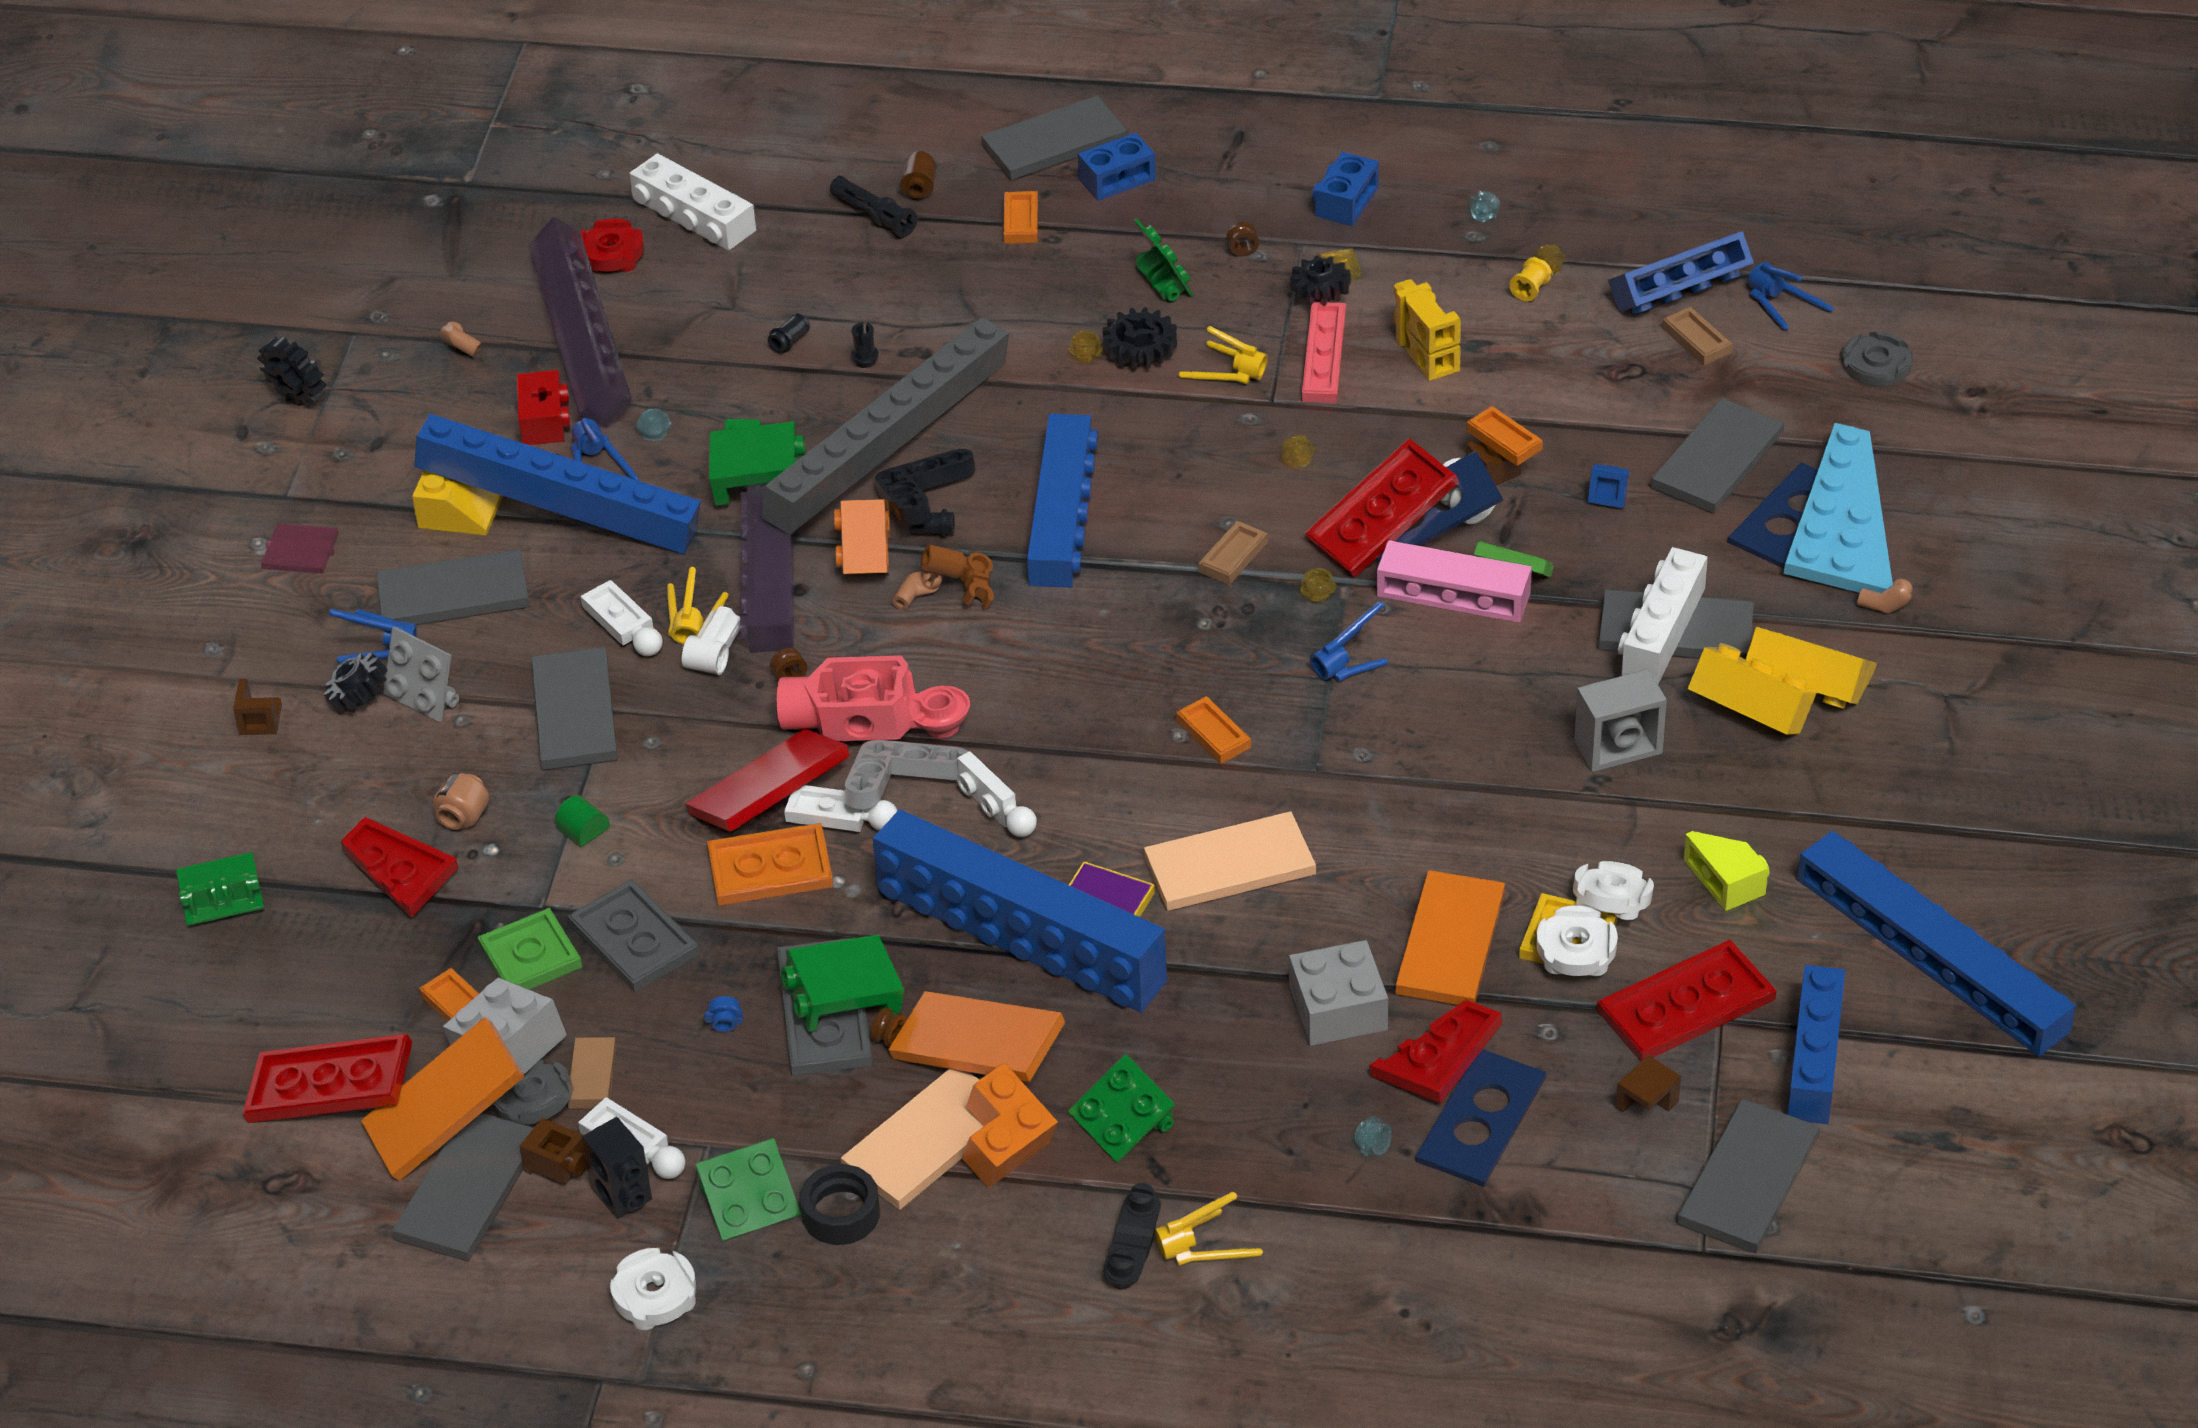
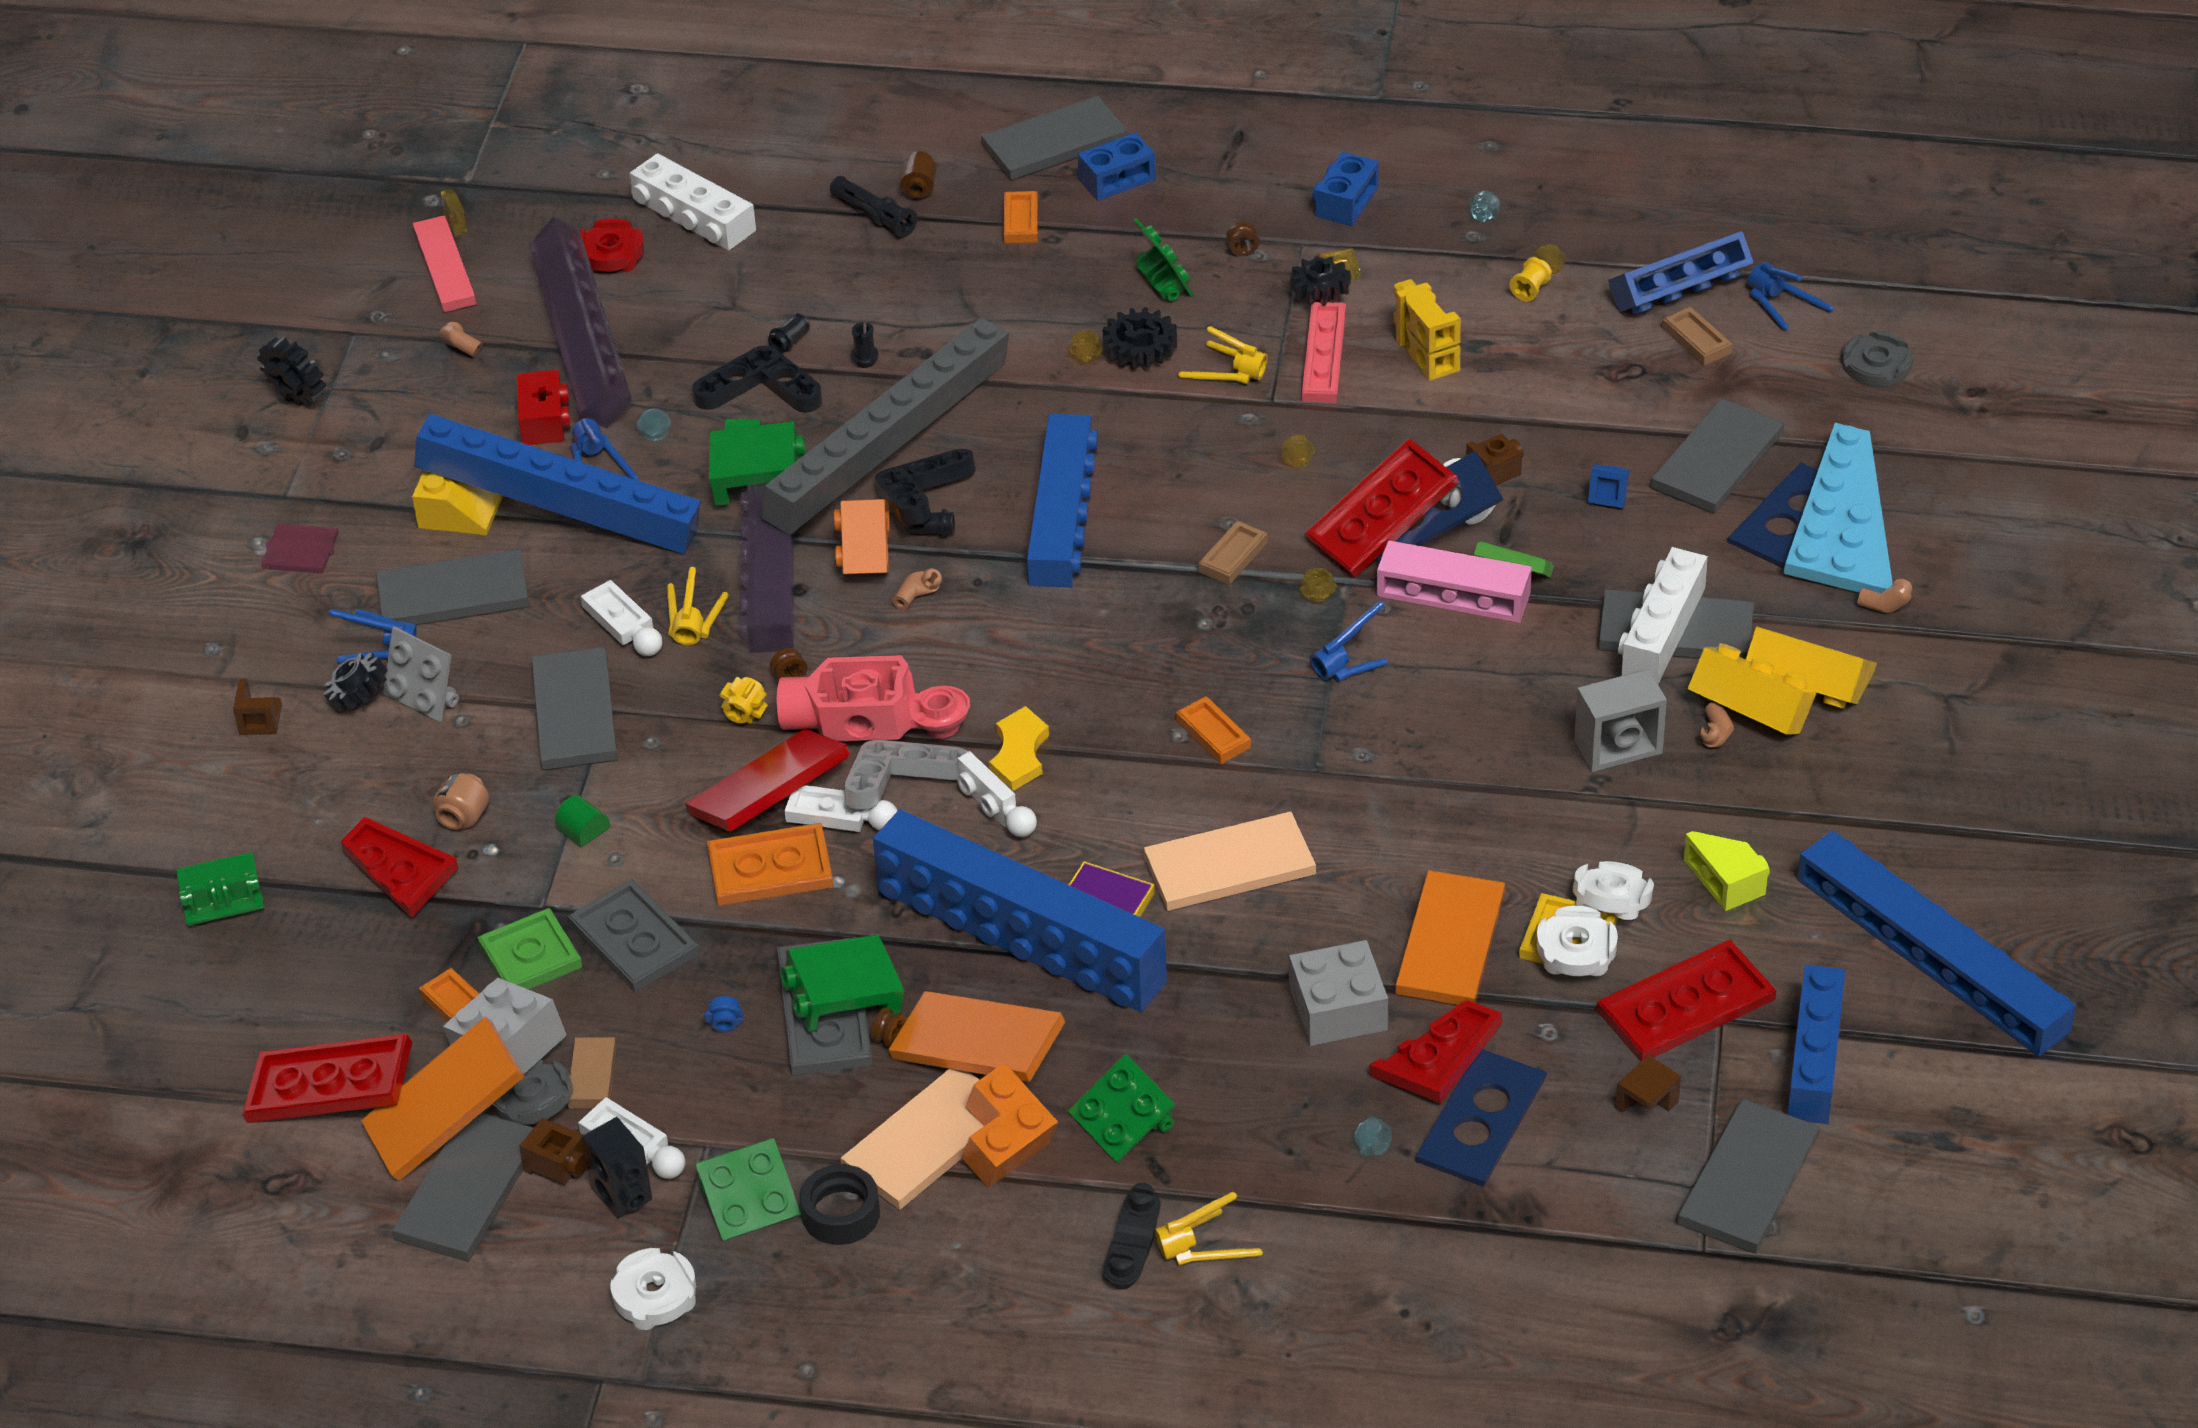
(444, 264): none -> coral tile
(453, 212): none -> clear yellow tile
(710, 648): white piece -> none
(743, 700): none -> yellow gear
(758, 366): none -> black beam
(972, 570): dark orange bar -> none
(1021, 737): none -> yellow tile
(1504, 435): orange tile -> none
(1719, 727): none -> nougat arm

